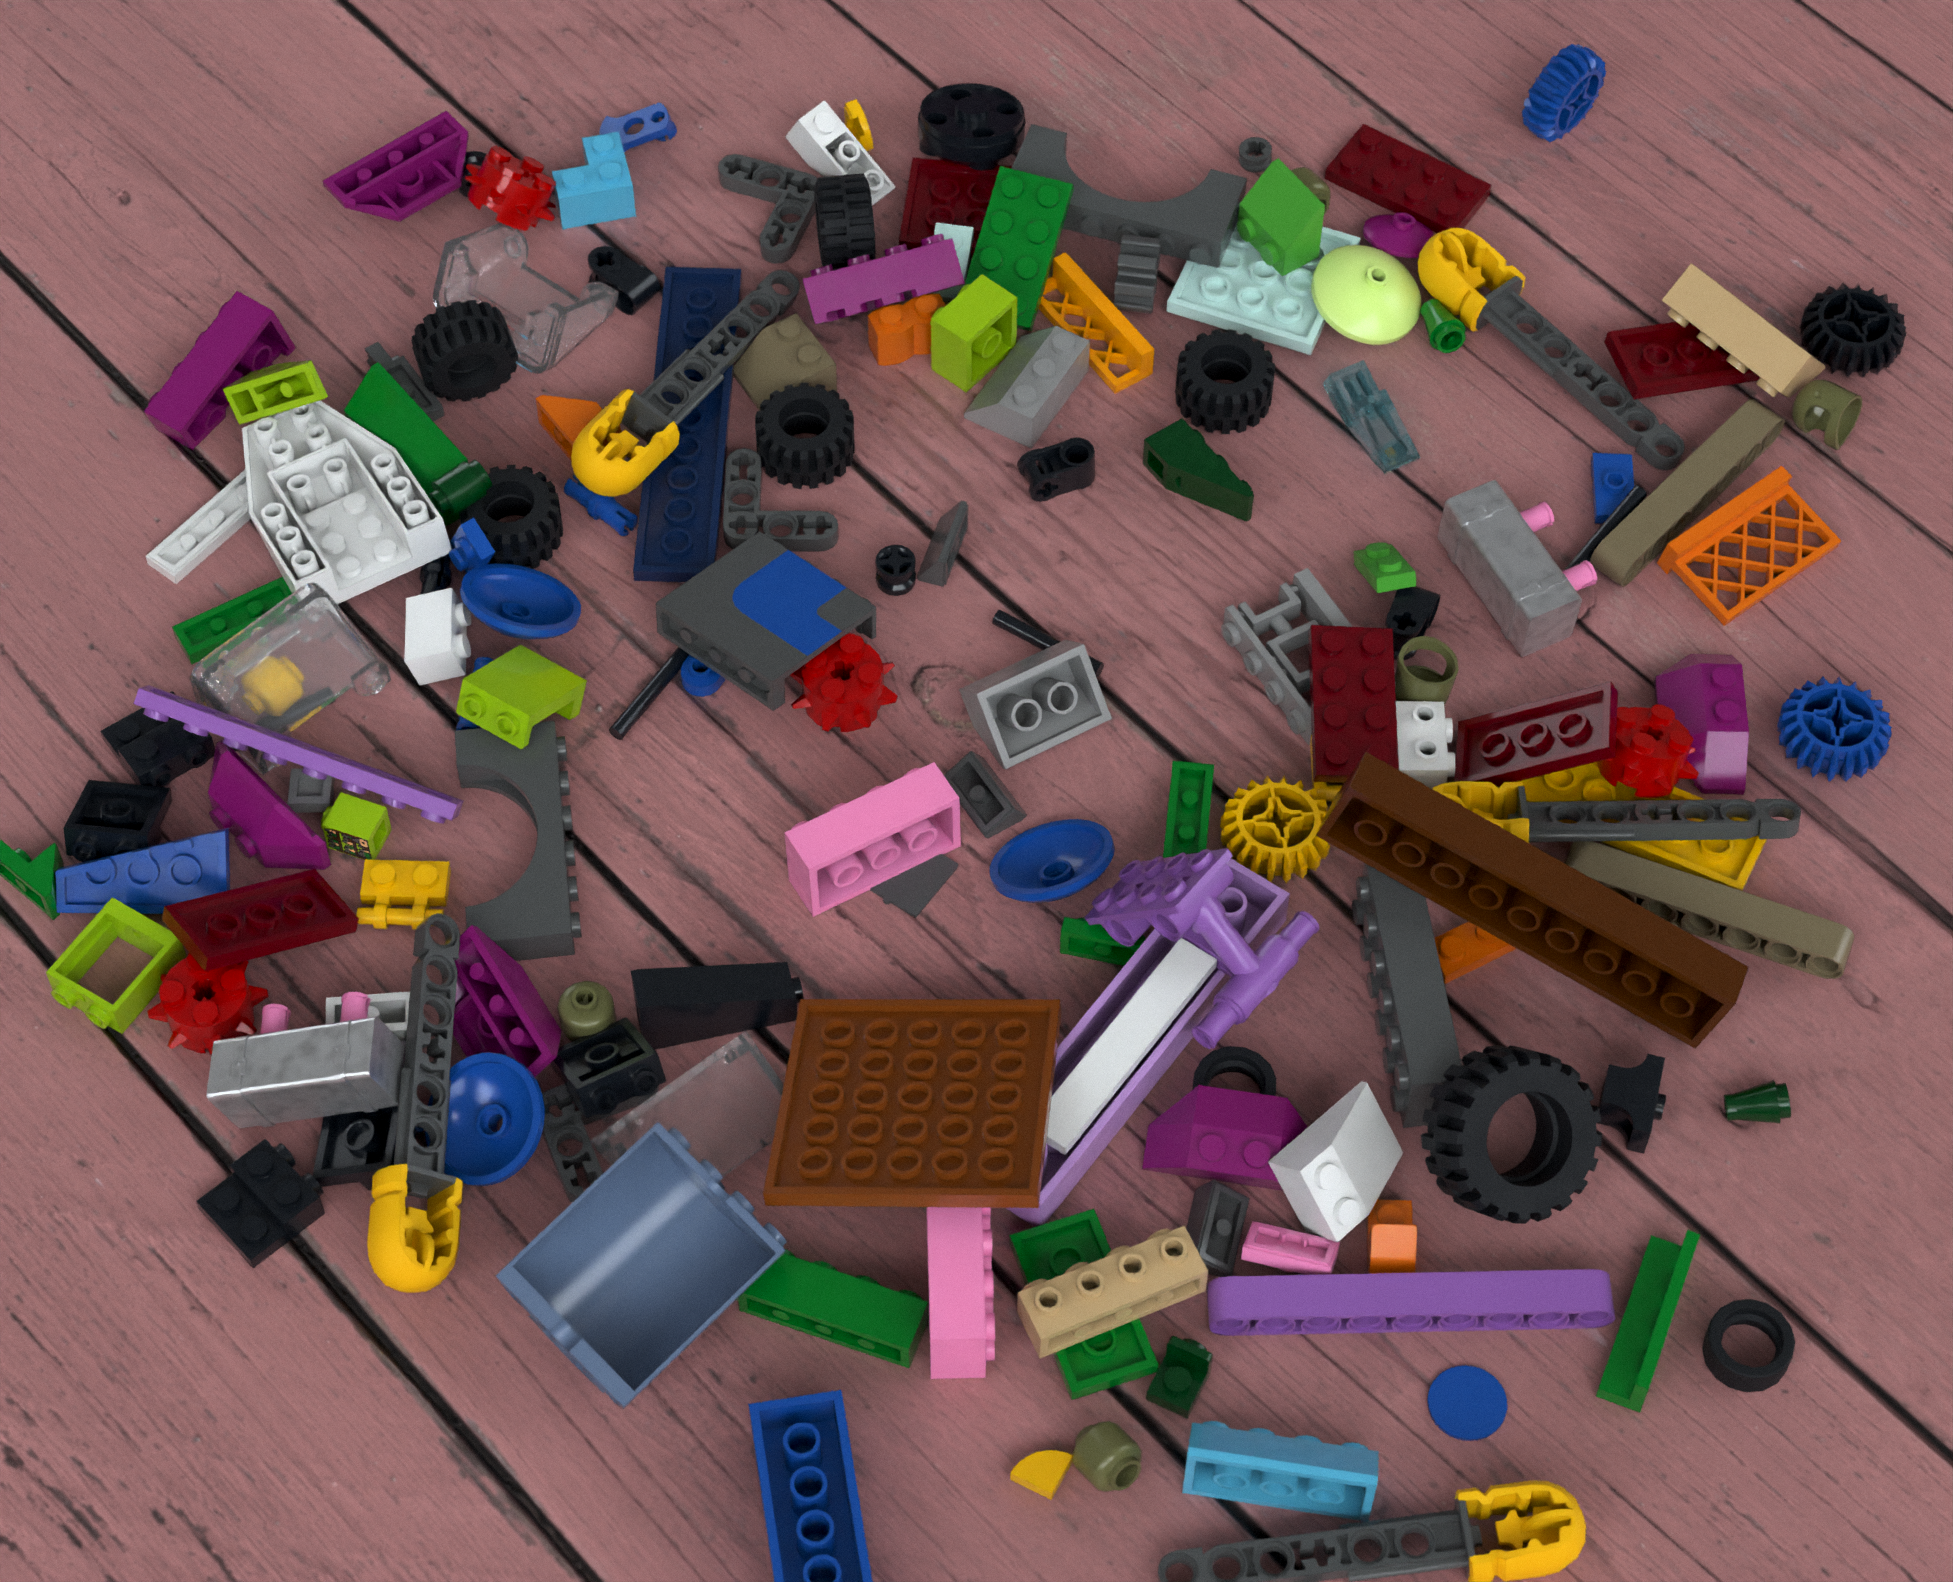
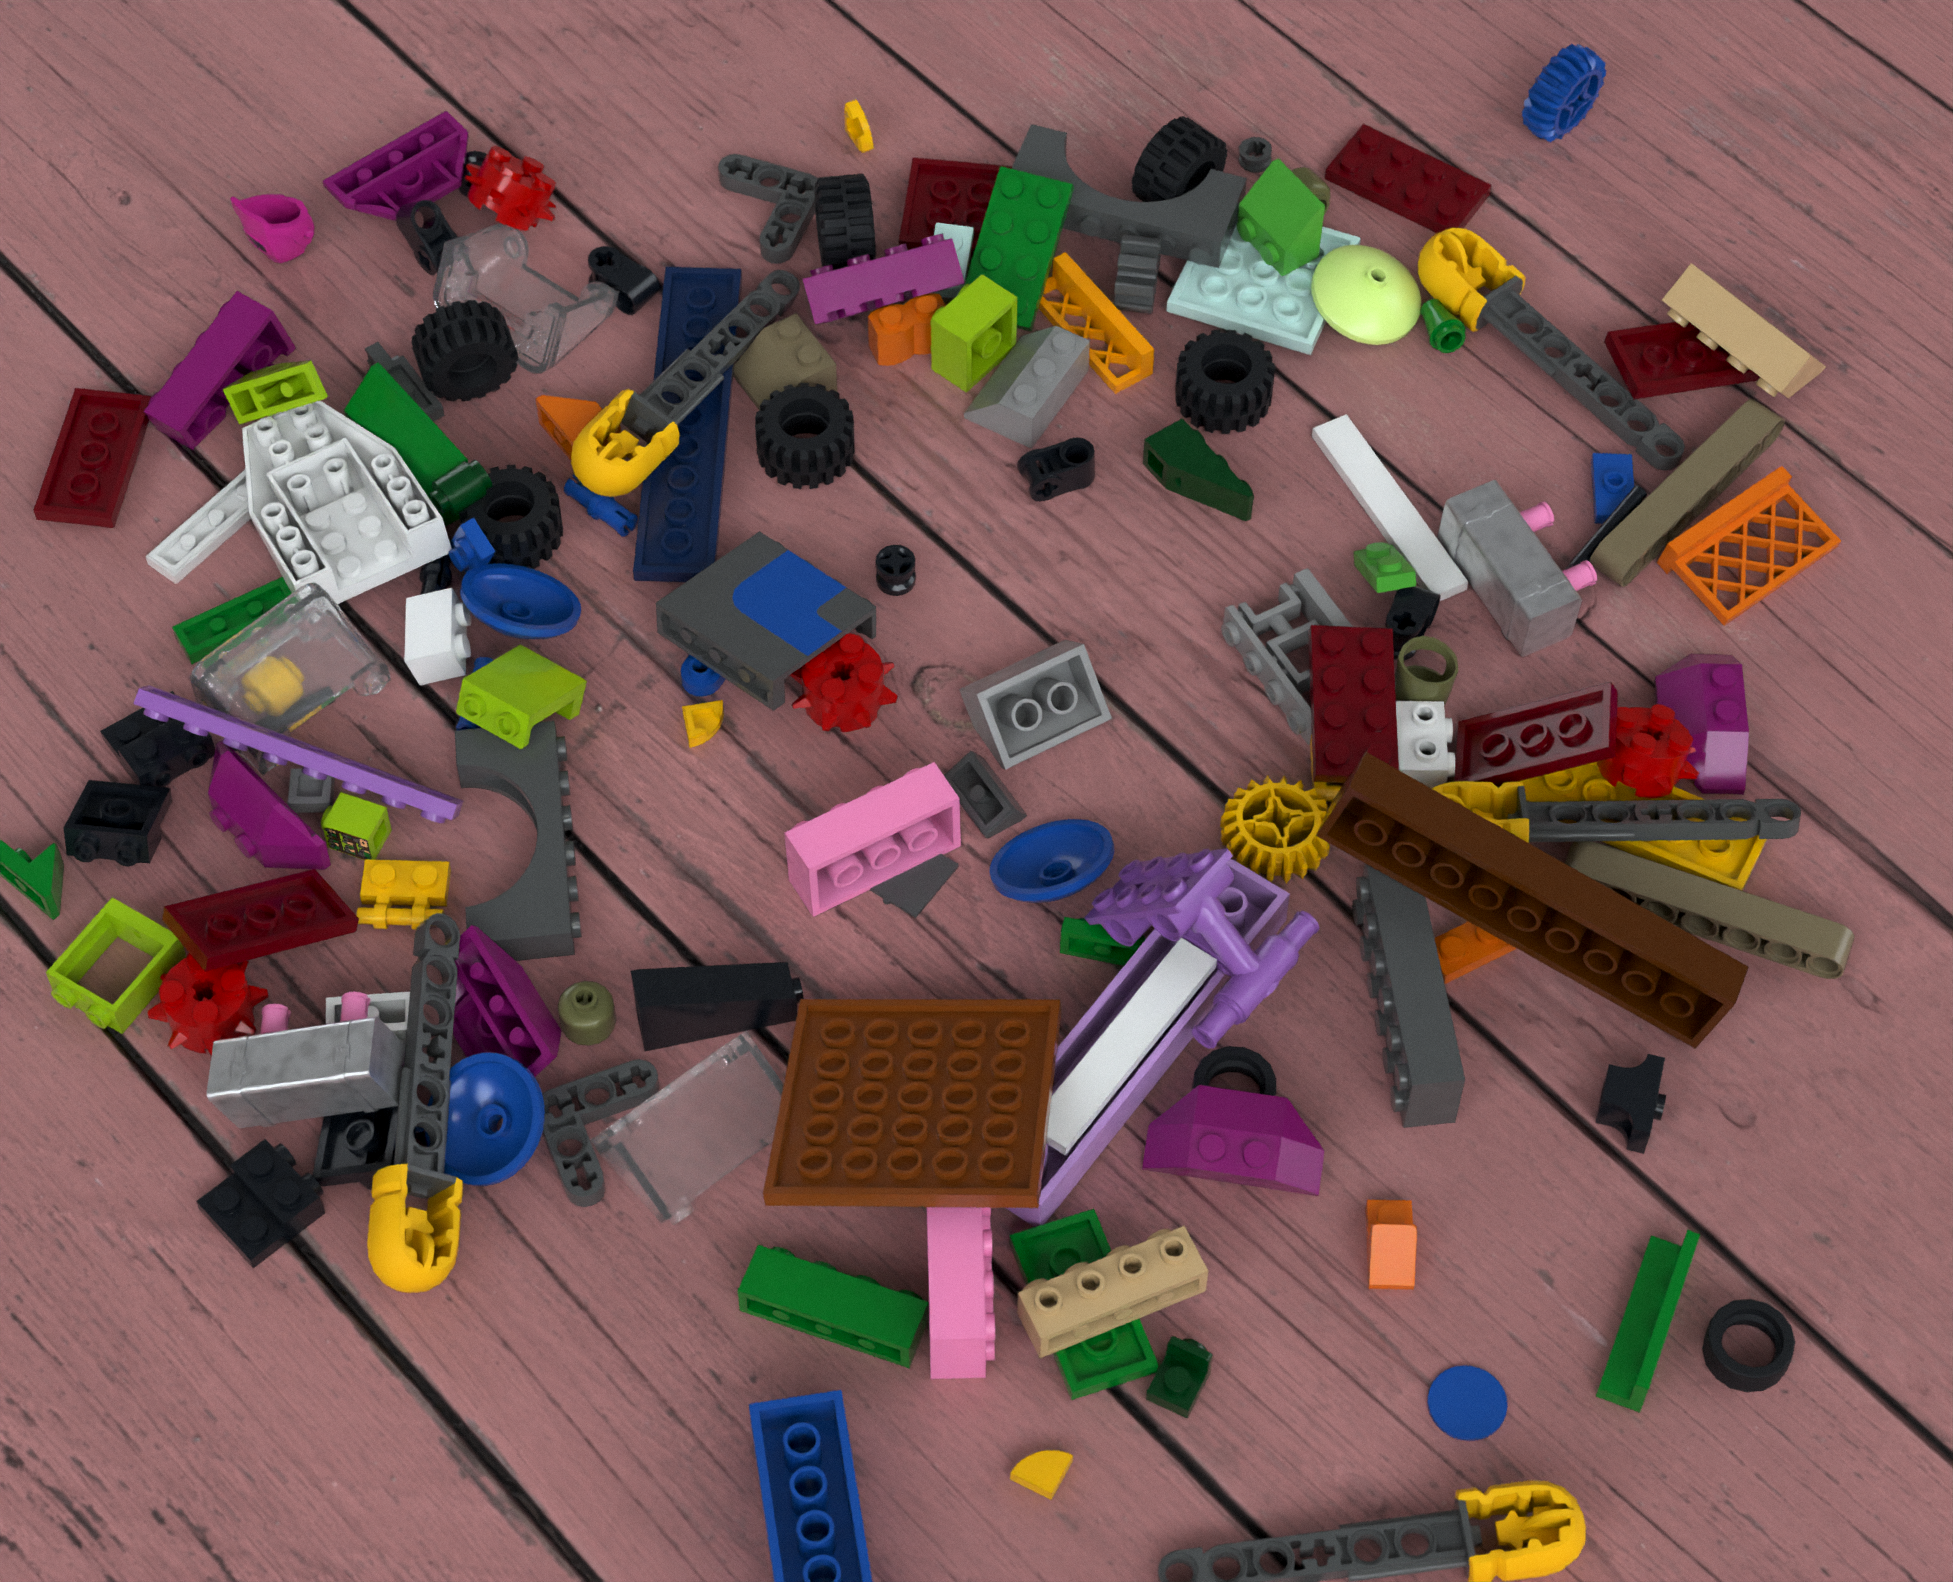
(93, 458): none -> dark red plate
(148, 876): blue wing -> none
(275, 225): none -> dark pink helmet
(429, 239): none -> black piece
(599, 189): medium azure brick -> none
(608, 1068): black plate -> none
(641, 1264): sand blue cylinder -> none
(648, 694): black bar -> none
(652, 128): blue piece -> none
(702, 721): none -> yellow tile
(751, 516): dark grey beam -> none
(834, 150): white slope -> none
(944, 546): dark grey slope -> none
(971, 125): black piece -> none
(1033, 635): black bar -> none
(1107, 1456): olive head -> none
(1177, 160): none -> black tyre
(1188, 808): green plate -> none
(1217, 1225): dark grey slope -> none
(1281, 1471): medium azure slope -> none
(1289, 1250): bright pink plate -> none
(1339, 1165): white slope -> none
(1371, 417): clear light blue slope -> none
(1389, 506): none -> white tile
(1397, 234): magenta dish -> none
(1410, 1302): medium lavender beam -> none
(1561, 1145): black tyre -> none
(1759, 1103): dark green cone -> none
(1827, 408): olive helmet -> none
(1834, 729): blue gear -> none
(1853, 330): black gear -> none

